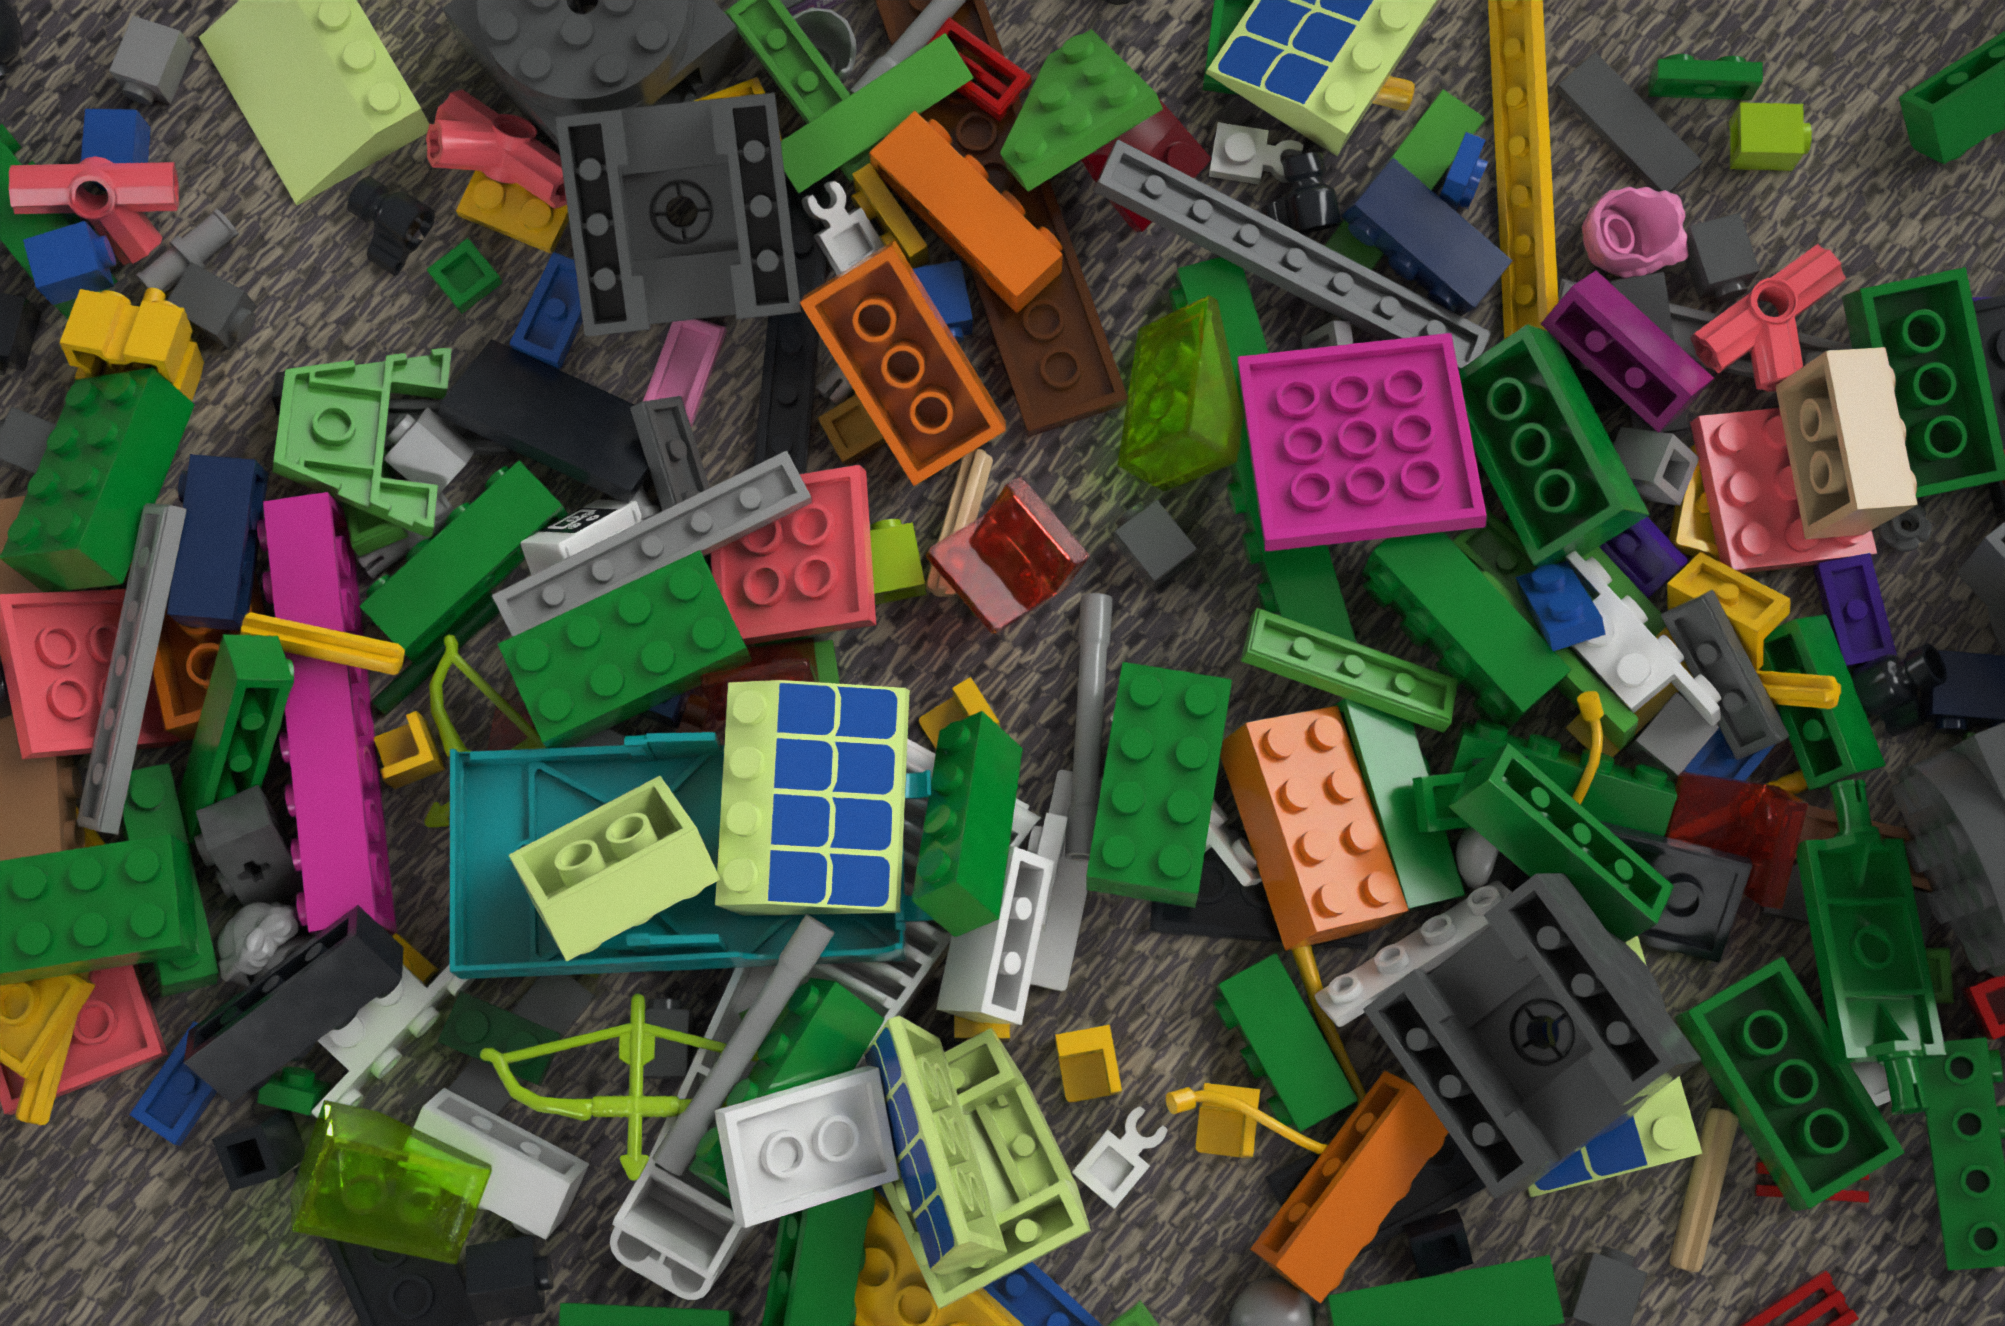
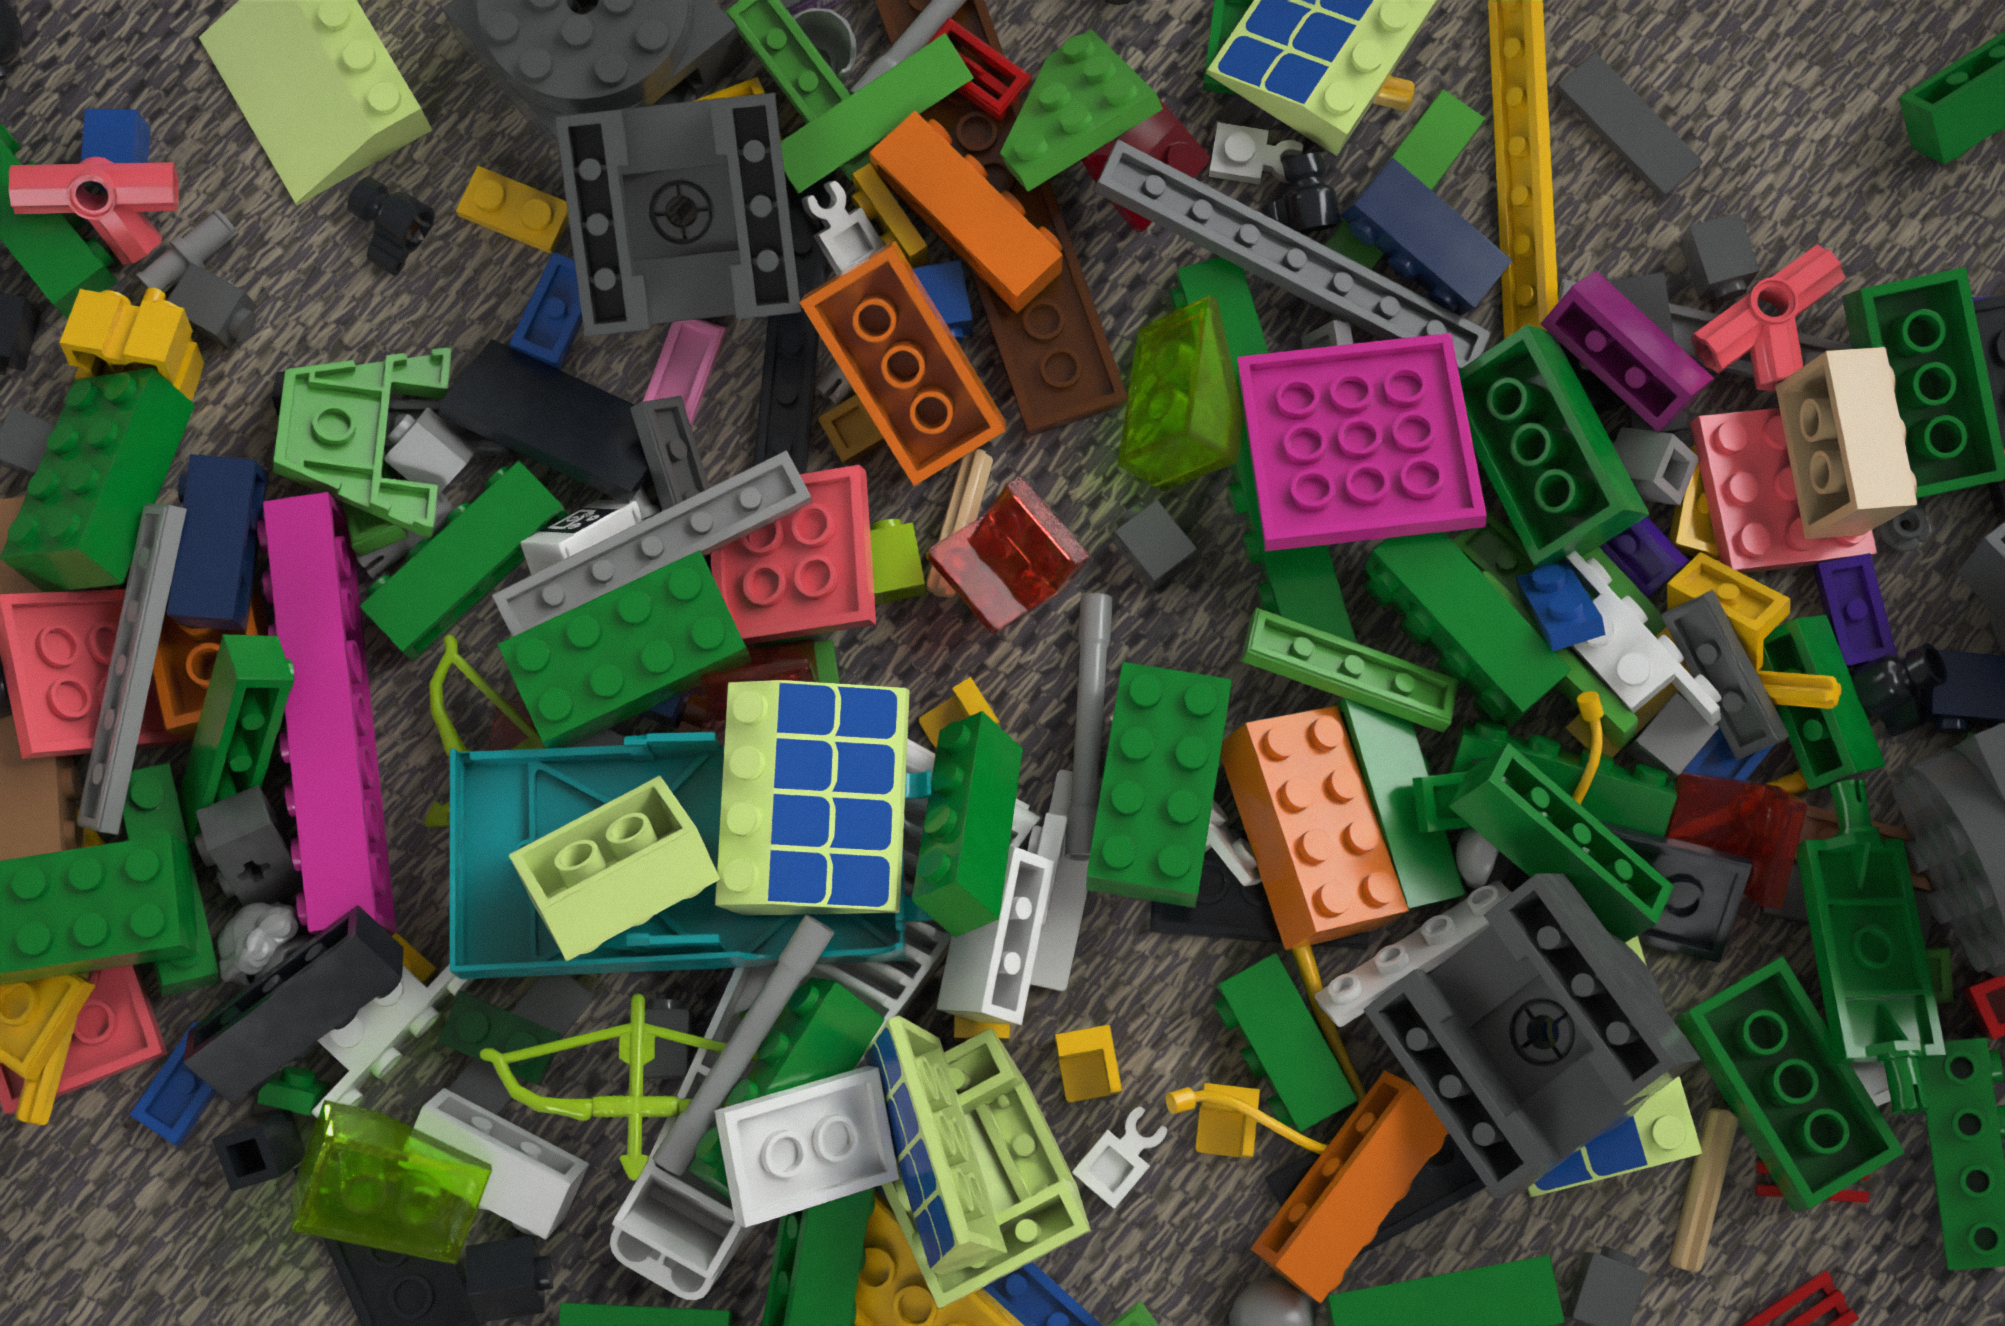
(70, 261): blue brick -> none
(150, 61): light grey brick -> none
(327, 643): yellow axle -> none
(408, 752): yellow panel -> none
(427, 663): dark green bar -> none
(464, 276): green plate -> none
(499, 145): coral piece -> none
(1438, 1243): black plate -> none
(1464, 173): blue plate -> none
(1635, 231): bright pink hair -> none
(1705, 79): green plate -> none
(1768, 136): lime brick -> none

